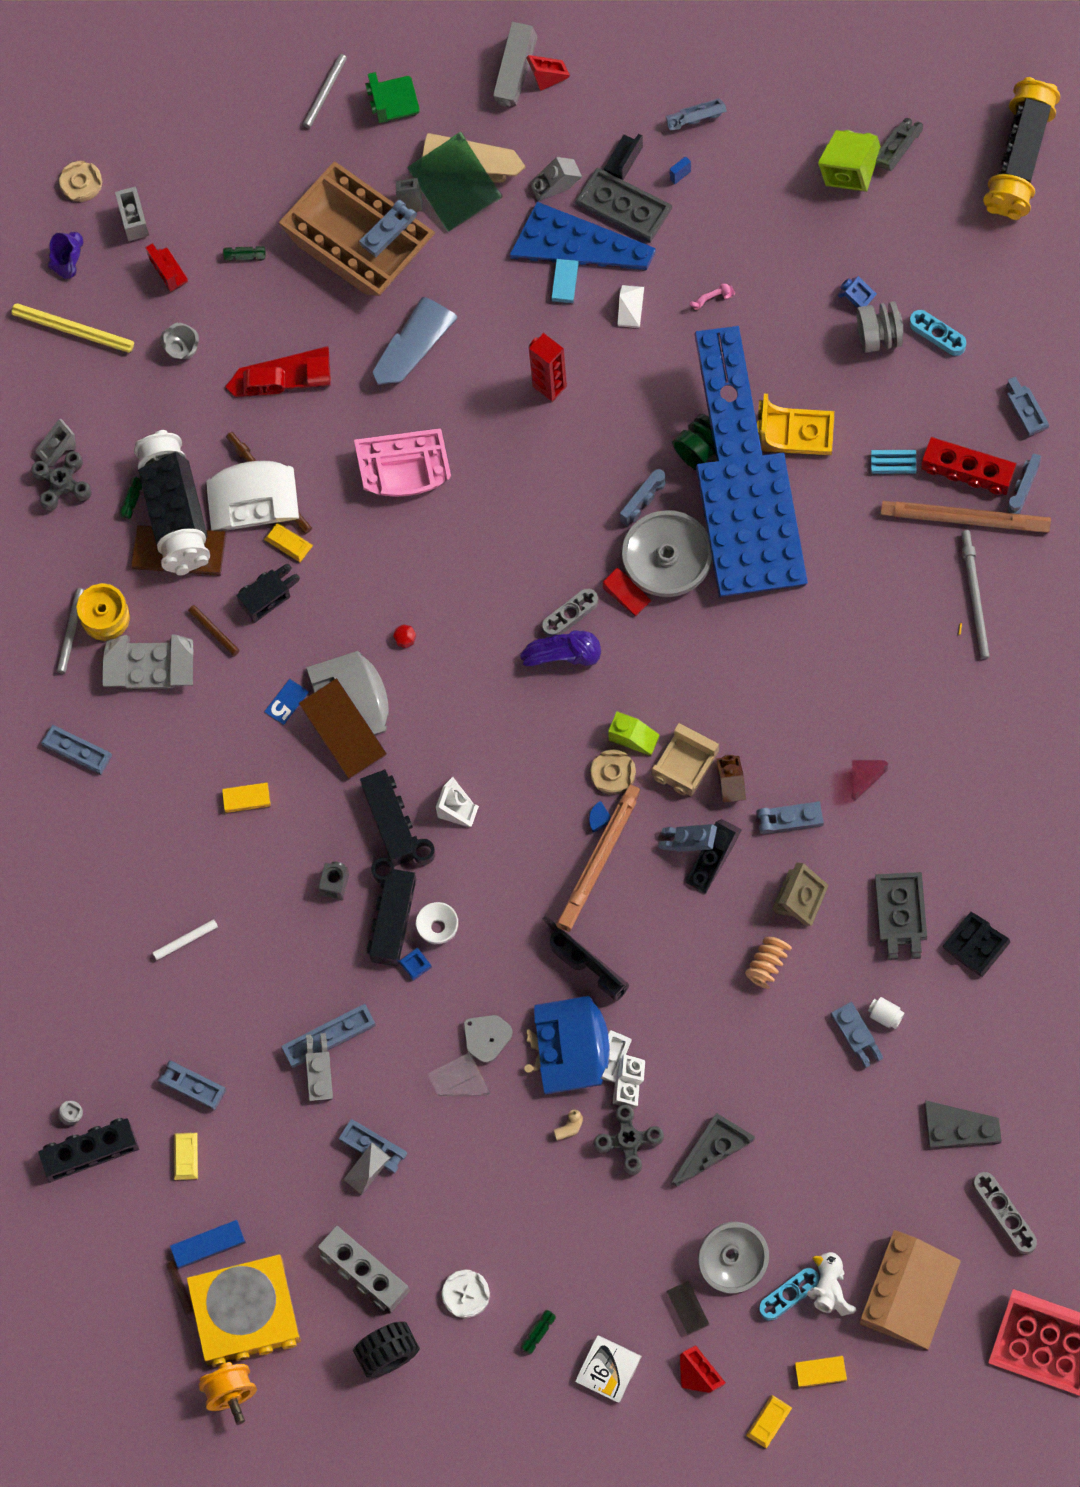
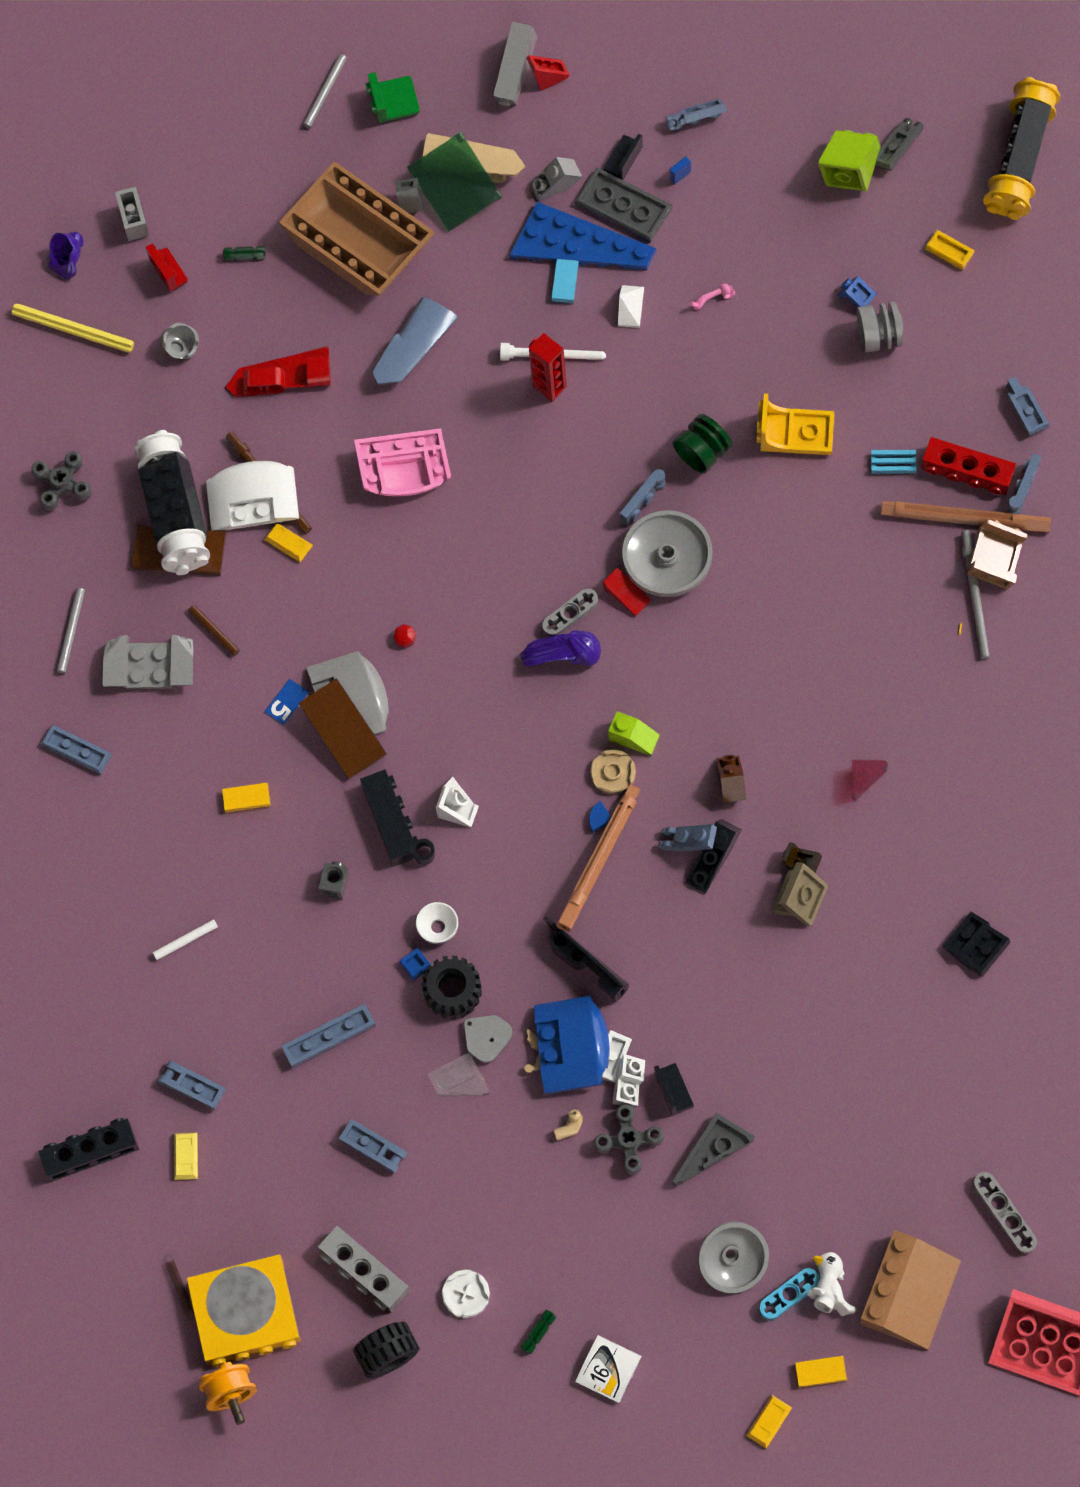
(56, 442): light grey slope -> none
(70, 1113): light grey tile -> none
(80, 181): tan tile -> none
(103, 612): yellow wheel -> none
(131, 498): dark green axle -> none
(207, 1244): blue tile -> none
(266, 592): black hinge -> none
(318, 1070): light grey hinge -> none
(367, 1168): light grey slope -> none
(387, 228): sand blue plate -> none
(393, 913): black hinge -> none
(451, 1005): none -> black tyre
(508, 351): none -> white piece
(673, 1088): none -> black panel
(685, 760): tan panel -> none
(688, 1308): clear smoke tile -> none
(698, 1372): red slope -> none
(744, 492): blue piece -> none
(766, 960): light nougat piece -> none
(790, 817): sand blue plate -> none
(794, 854): none -> dark brown bracket
(856, 1033): sand blue hinge -> none
(886, 1013): white brick -> none
(901, 912): dark grey tile -> none
(938, 341): medium azure beam -> none
(949, 249): none -> yellow tile
(959, 1127): dark grey wing -> none
(996, 553): none -> panel

